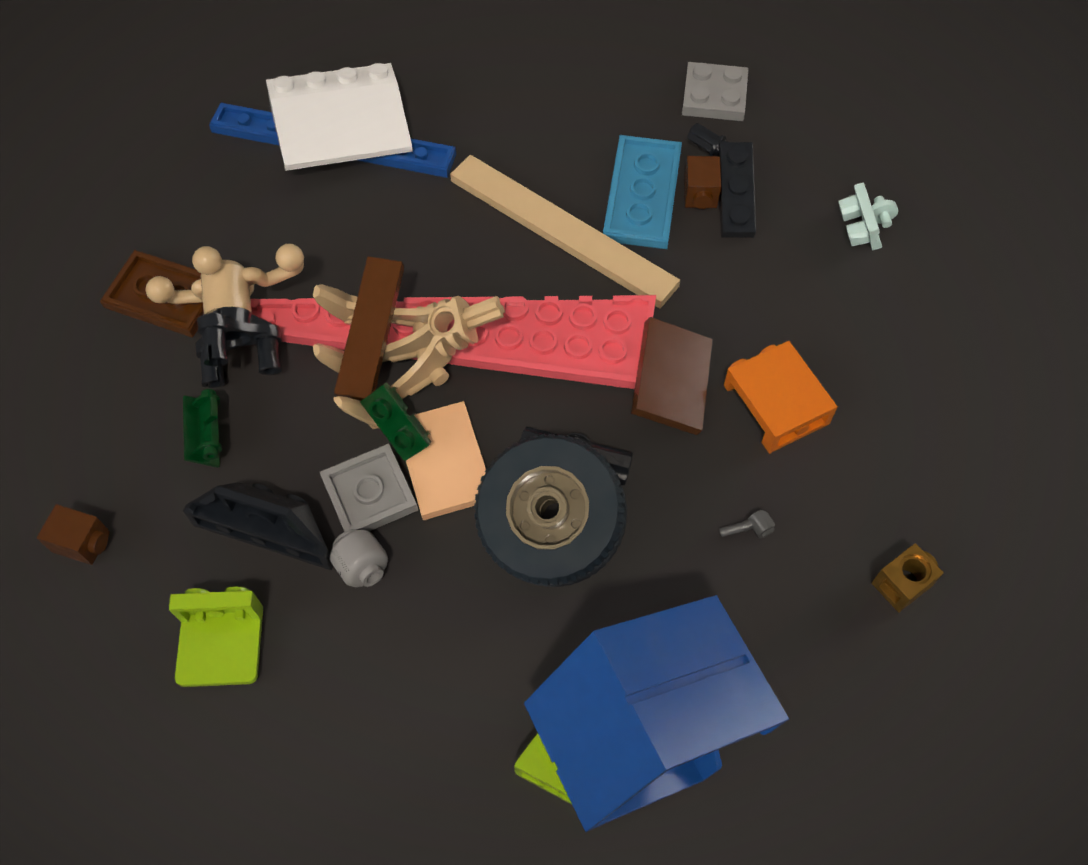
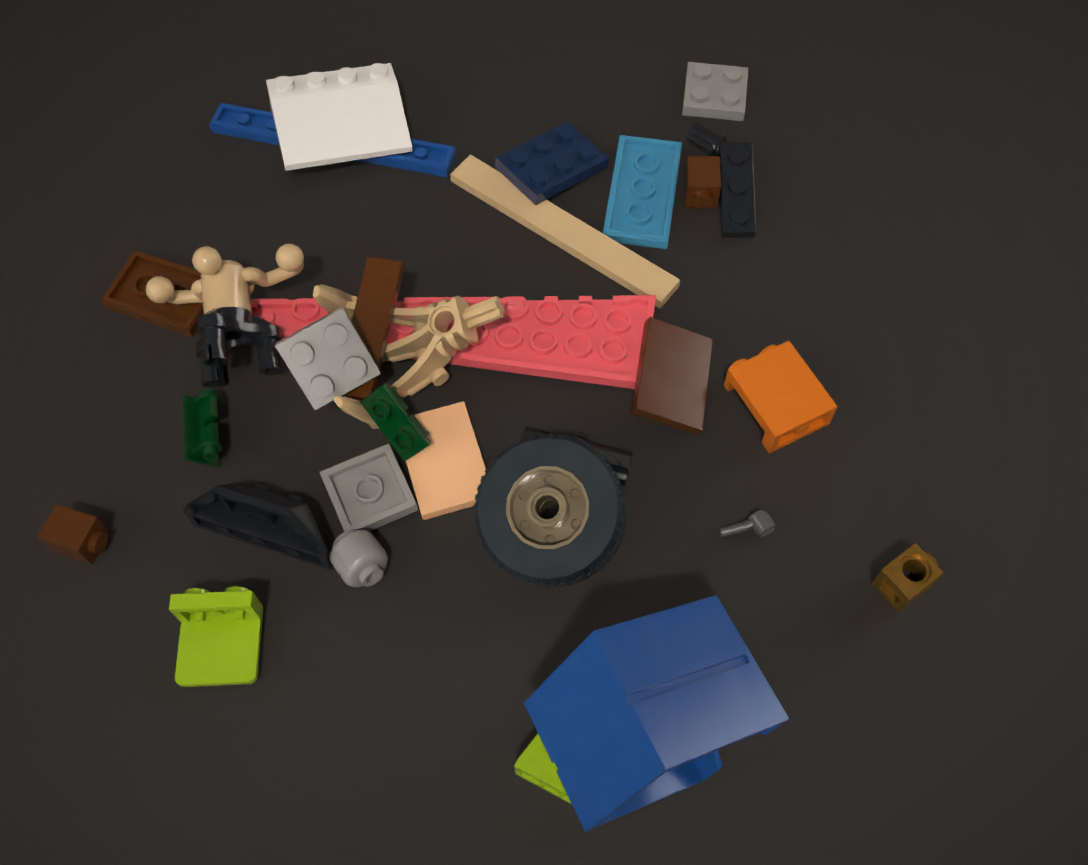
(328, 358): none -> light grey plate
(551, 163): none -> dark blue plate
(867, 229): light aqua hips -> none

